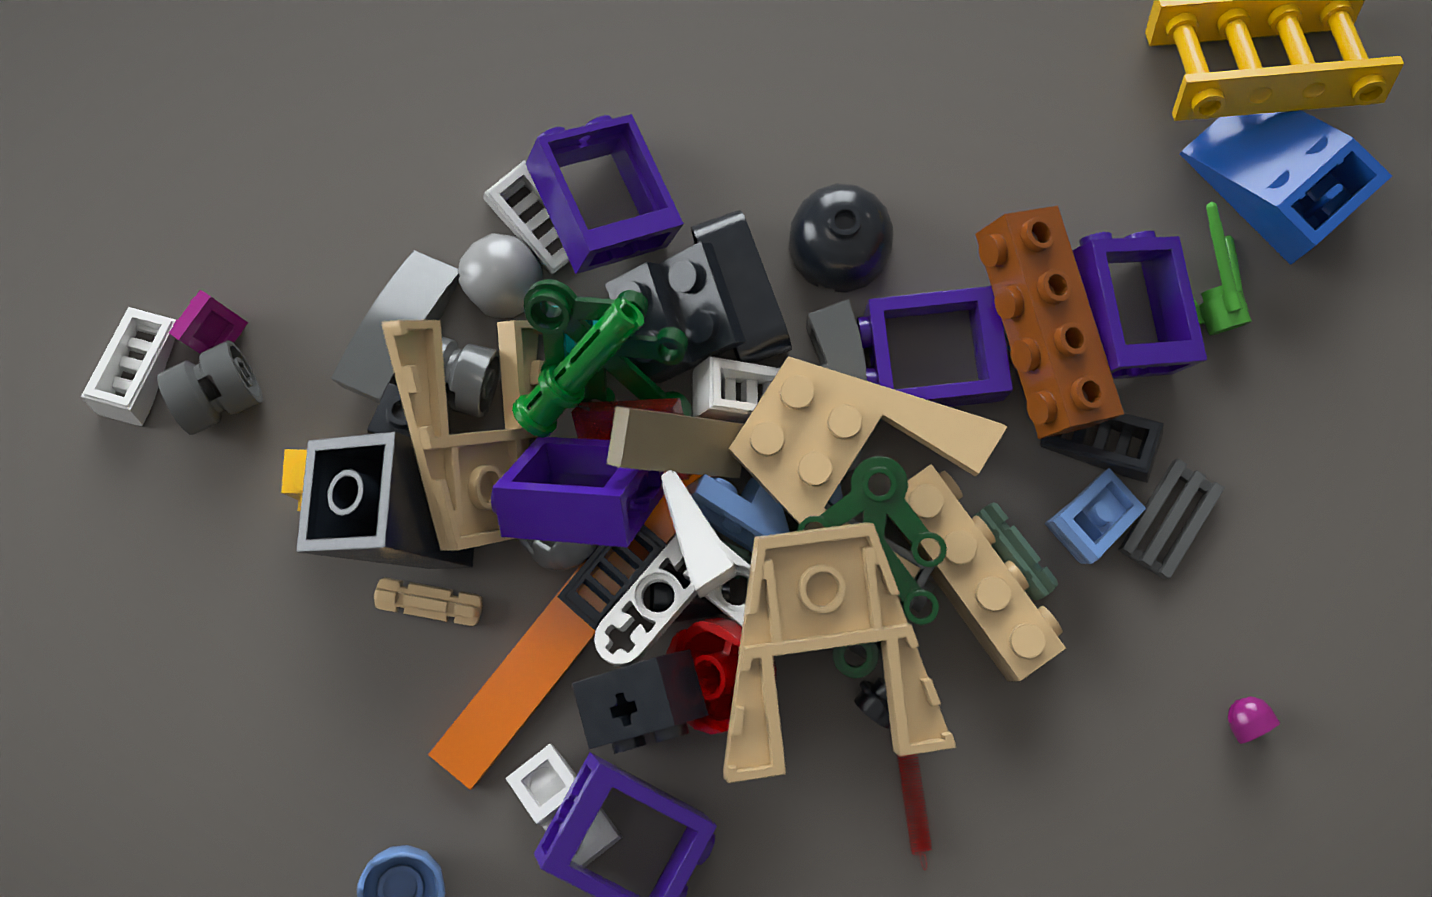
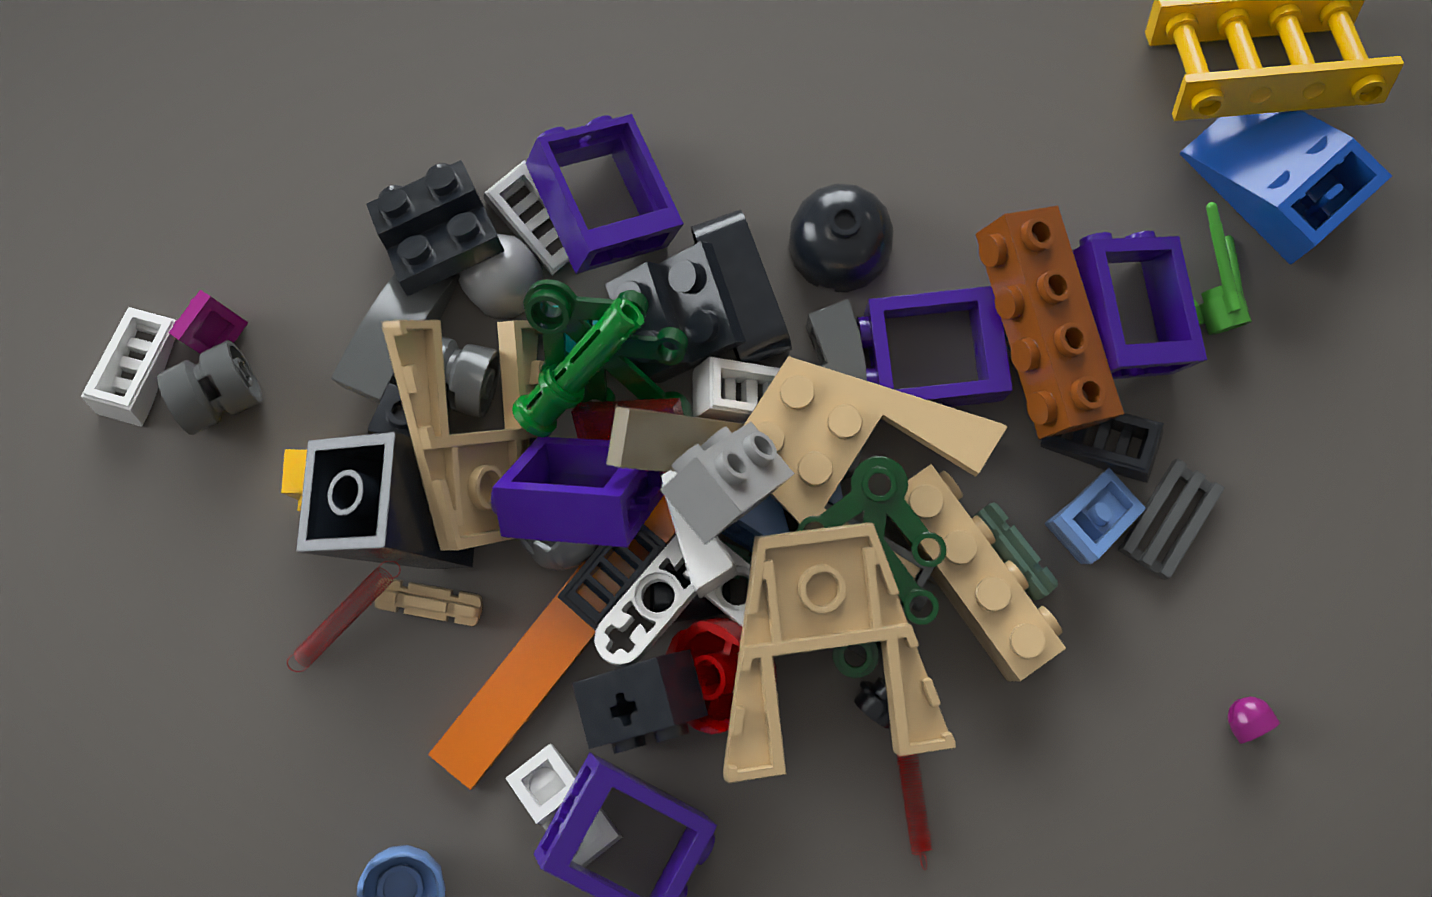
(354, 592): none -> red piece
(434, 227): none -> black plate
(725, 479): none -> light grey brick

